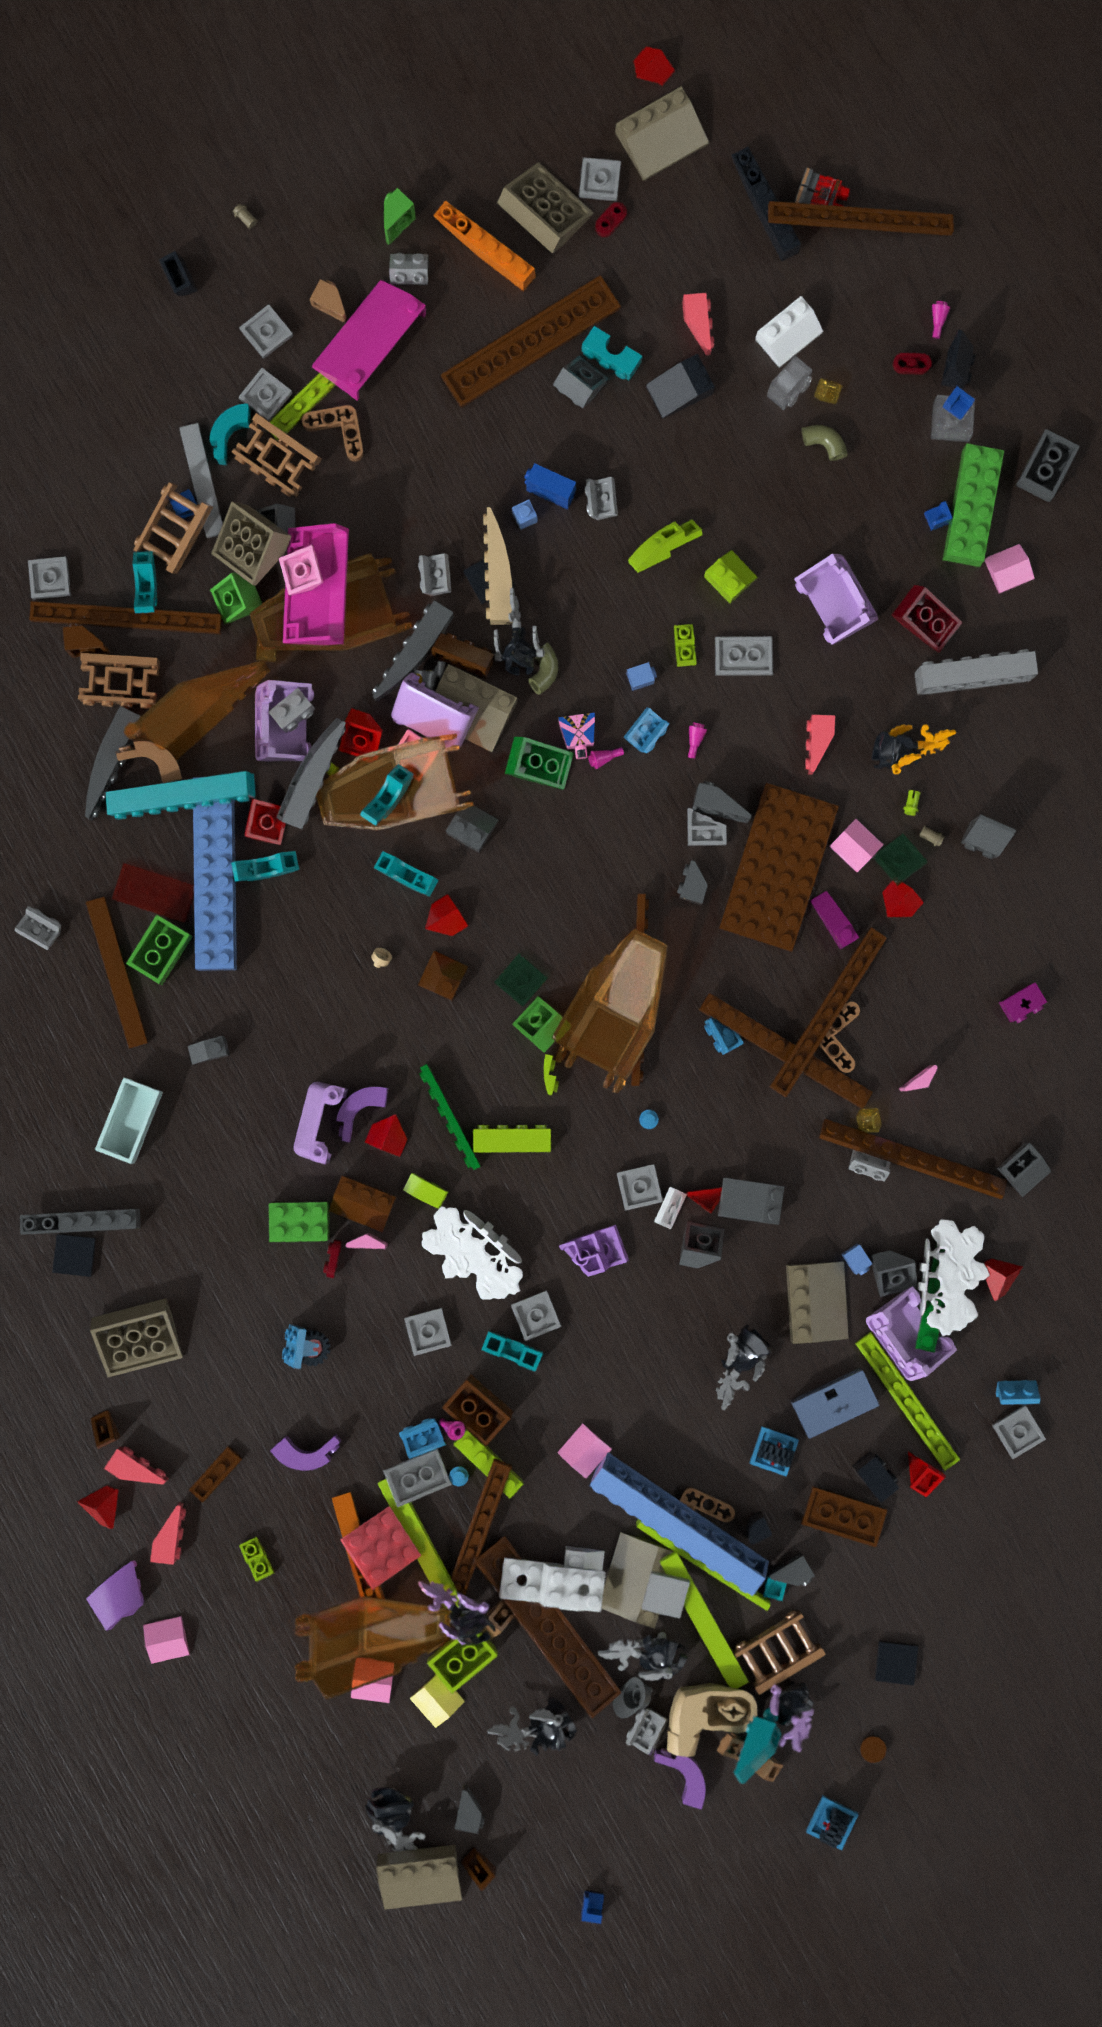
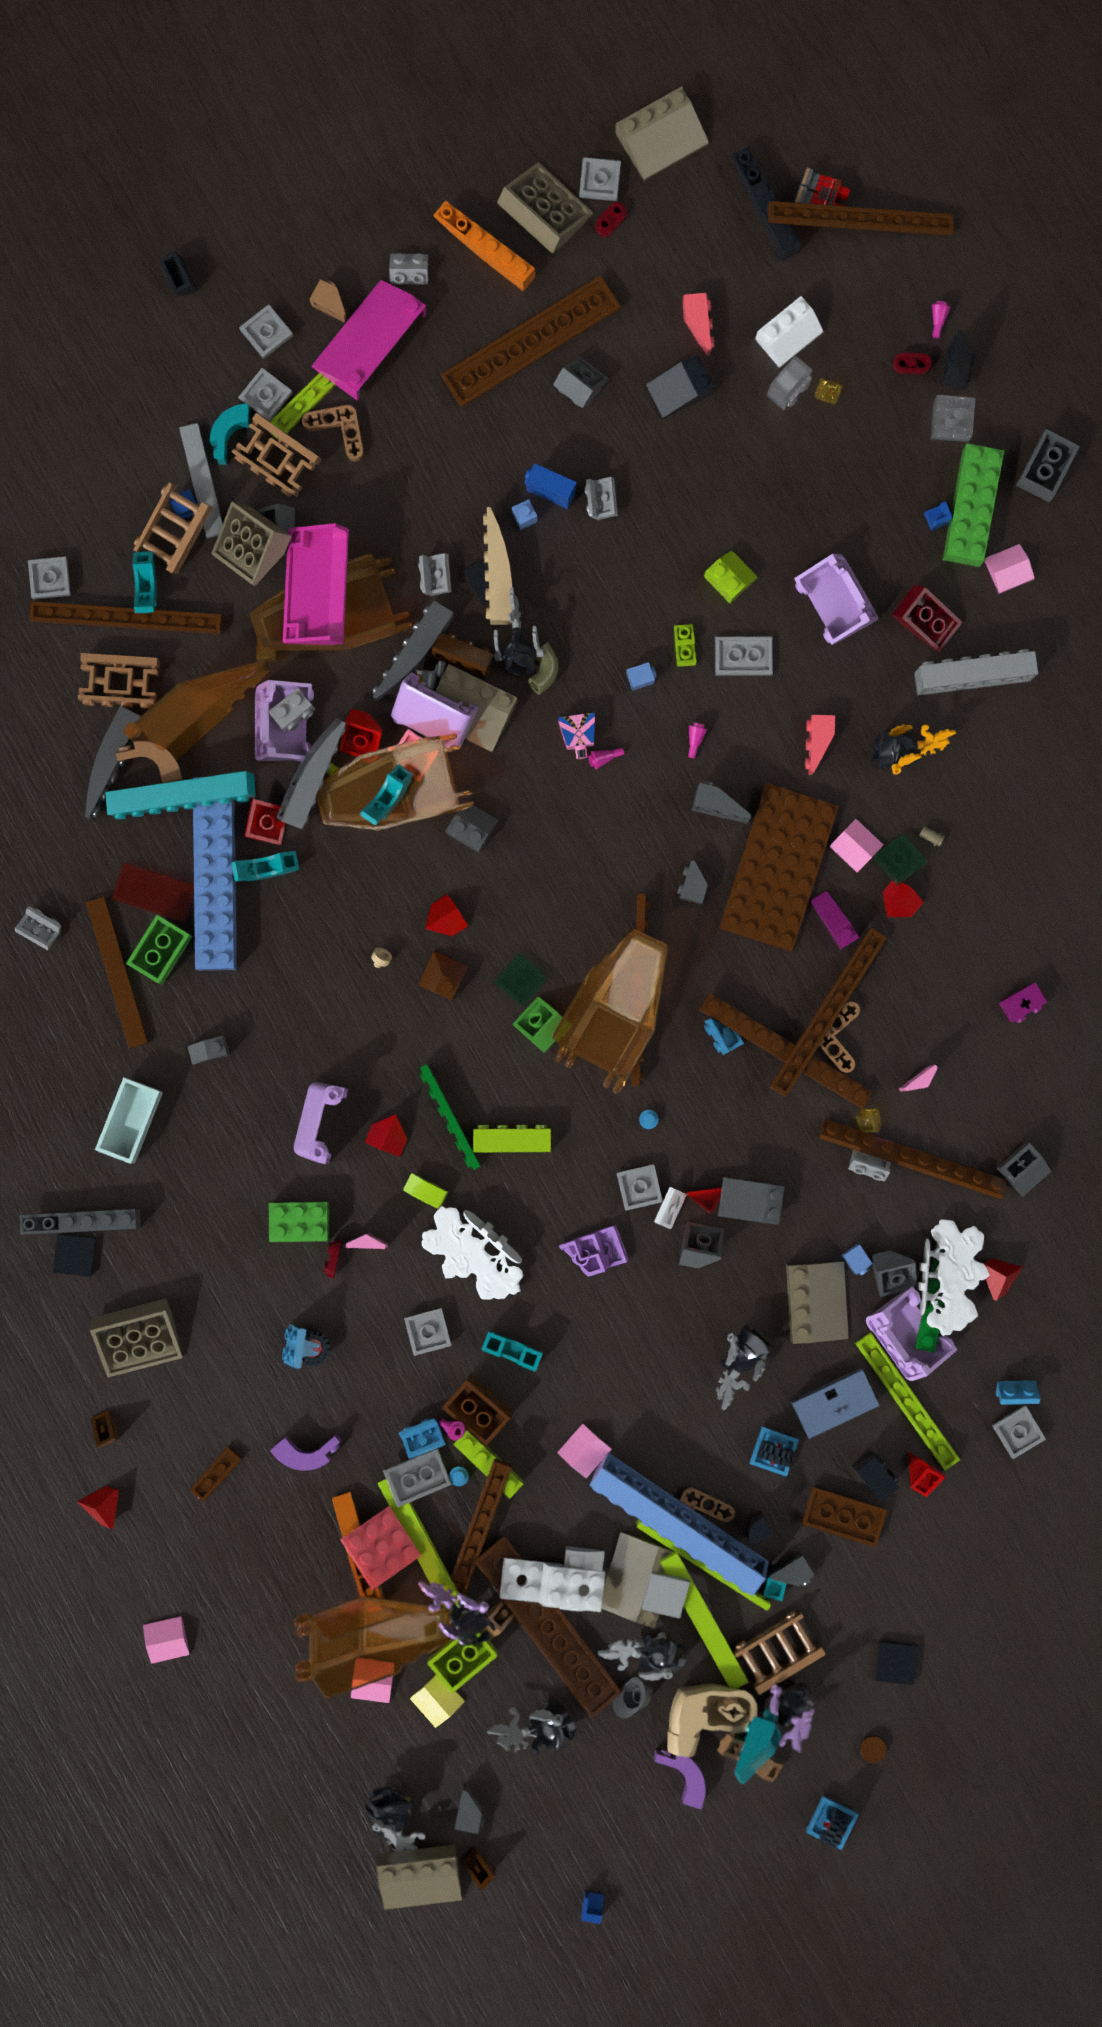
(80, 640): reddish brown slope -> none
(117, 1596): medium lavender slope -> none
(129, 1467): coral slope -> none
(165, 1545): coral slope -> none
(235, 597): bright green slope -> none
(241, 212): dark tan pin -> none
(257, 1559): lime slope -> none
(301, 571): bright pink slope -> none
(354, 1103): medium lavender arch -> none
(362, 1203): reddish brown slope -> none
(398, 214): bright green slope -> none
(406, 874): teal arch -> none
(535, 1315): light grey plate -> none
(539, 762): green slope -> none
(550, 1081): lime slope -> none
(622, 364): teal arch -> none
(646, 731): dark azure bracket -> none
(646, 1730): light grey bracket -> none
(653, 66): red slope -> none
(662, 542): lime slope -> none
(704, 830): light grey wing -> none
(828, 438): olive cylinder -> none
(912, 803): lime pin -> none
(958, 403): blue panel -> none
(987, 836): dark grey slope -> none

